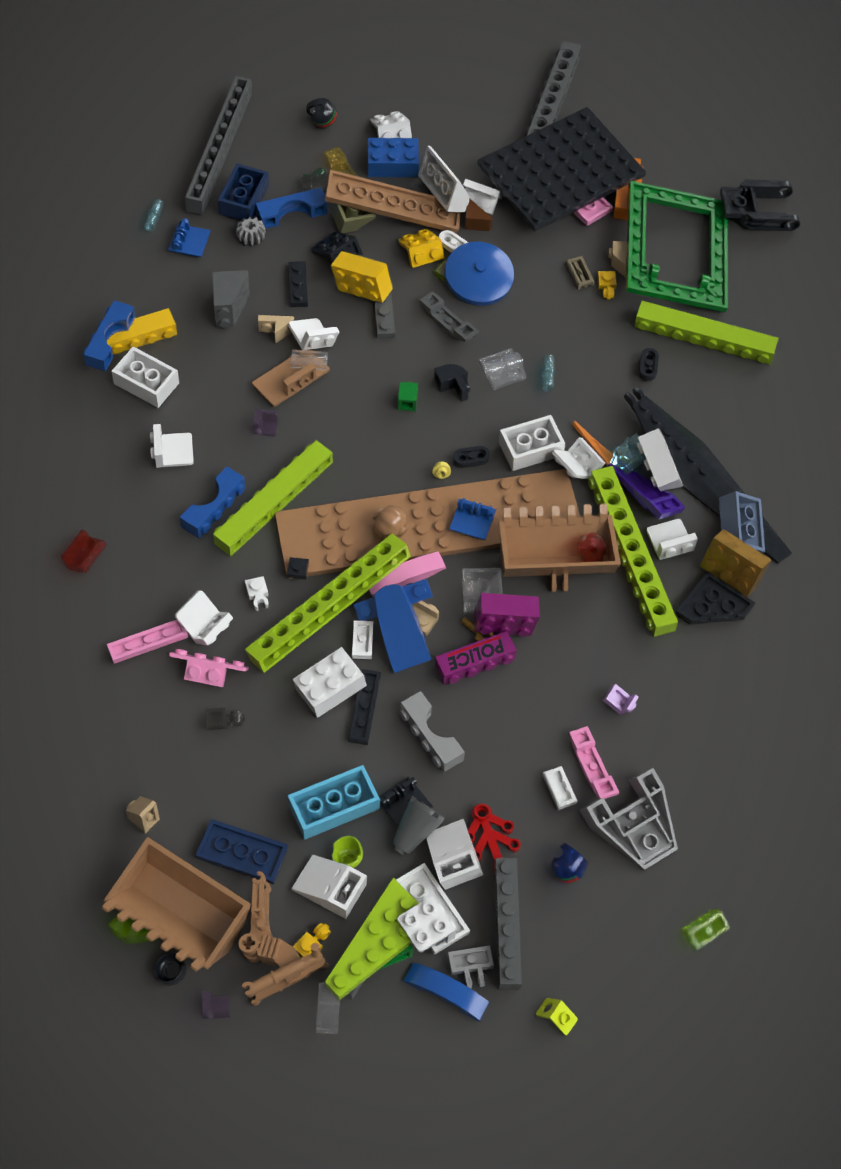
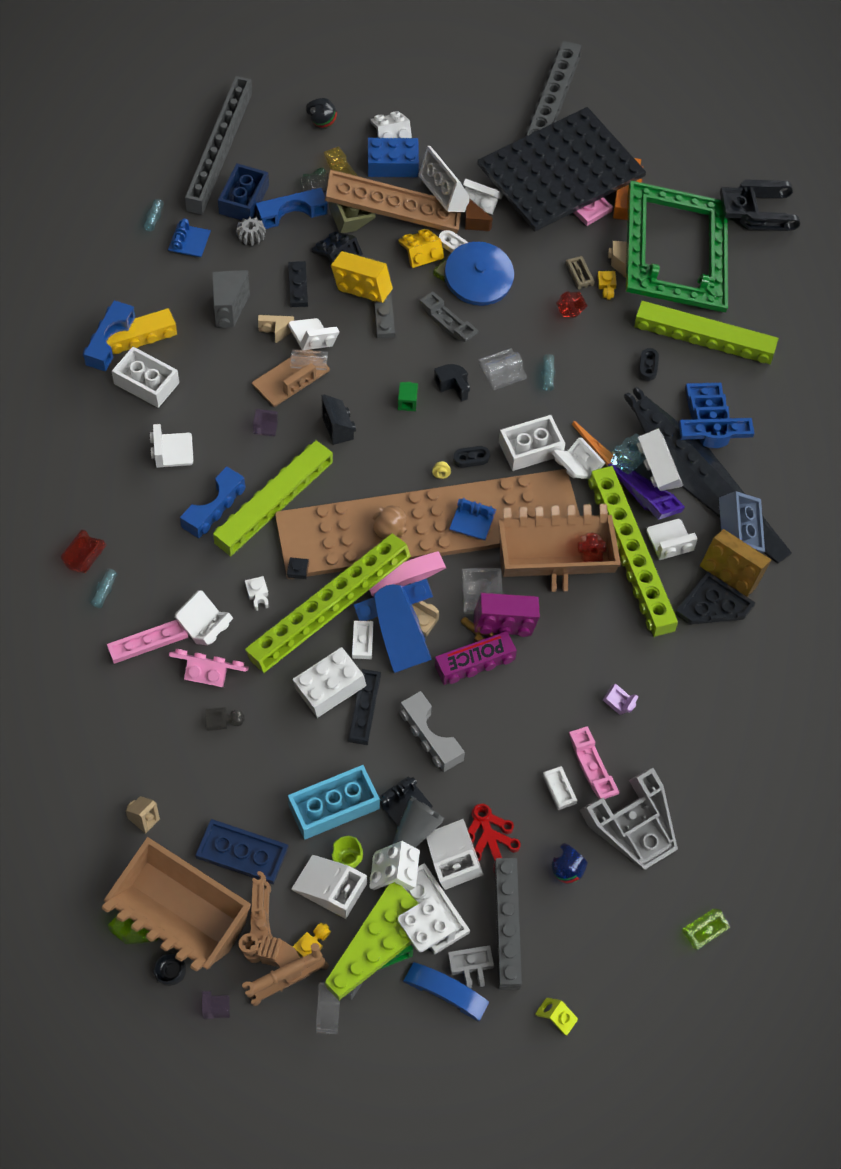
(104, 588): none -> clear light blue pin
(337, 420): none -> black slope
(395, 864): none -> white bracket
(571, 304): none -> clear red brick
(711, 417): none -> blue slope

